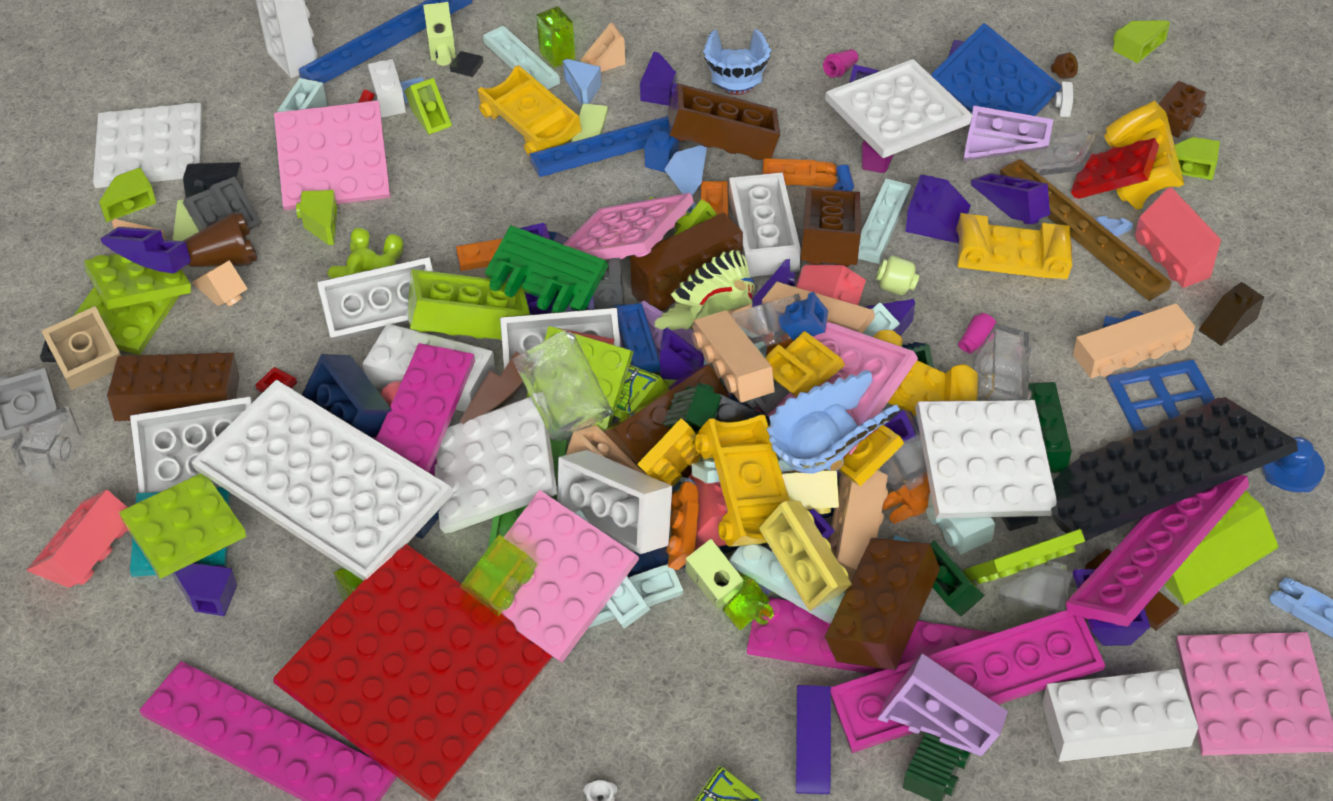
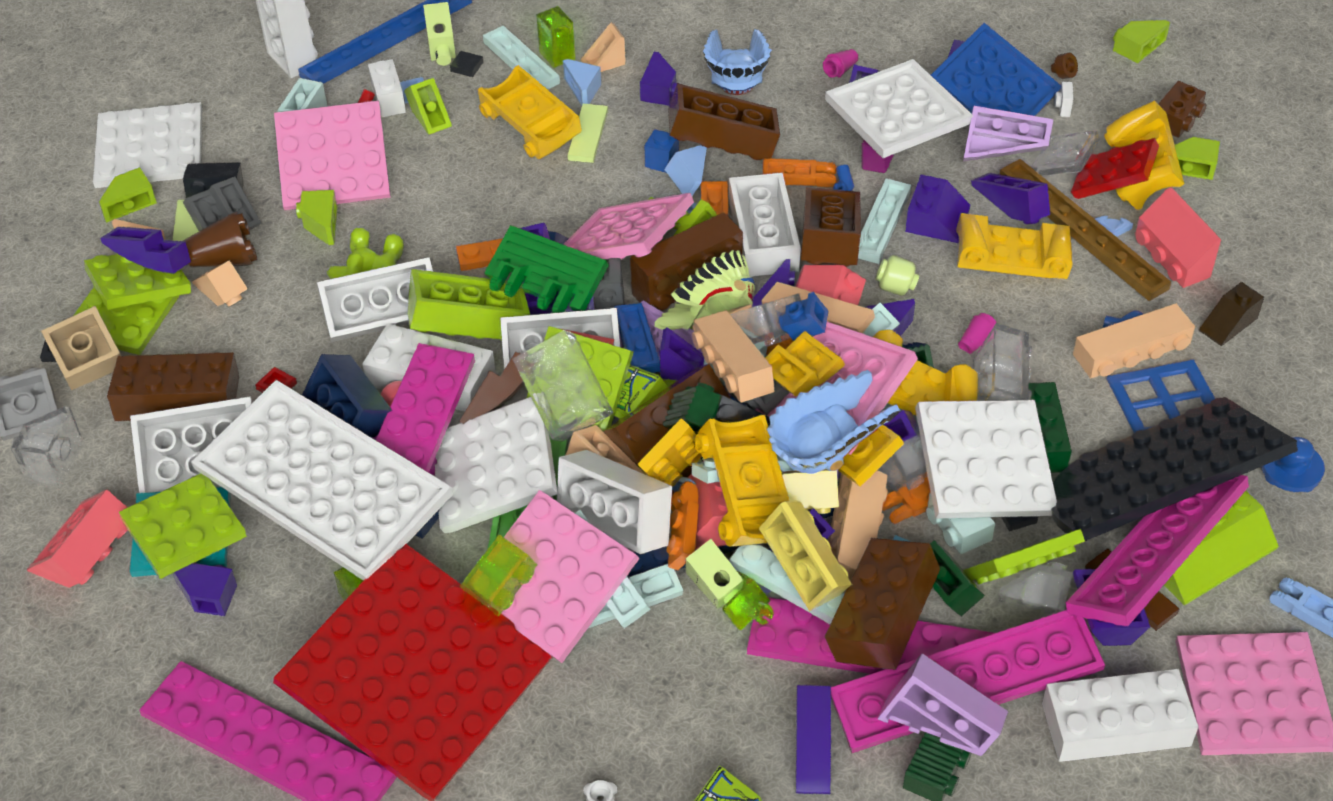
(595, 148): blue plate -> none

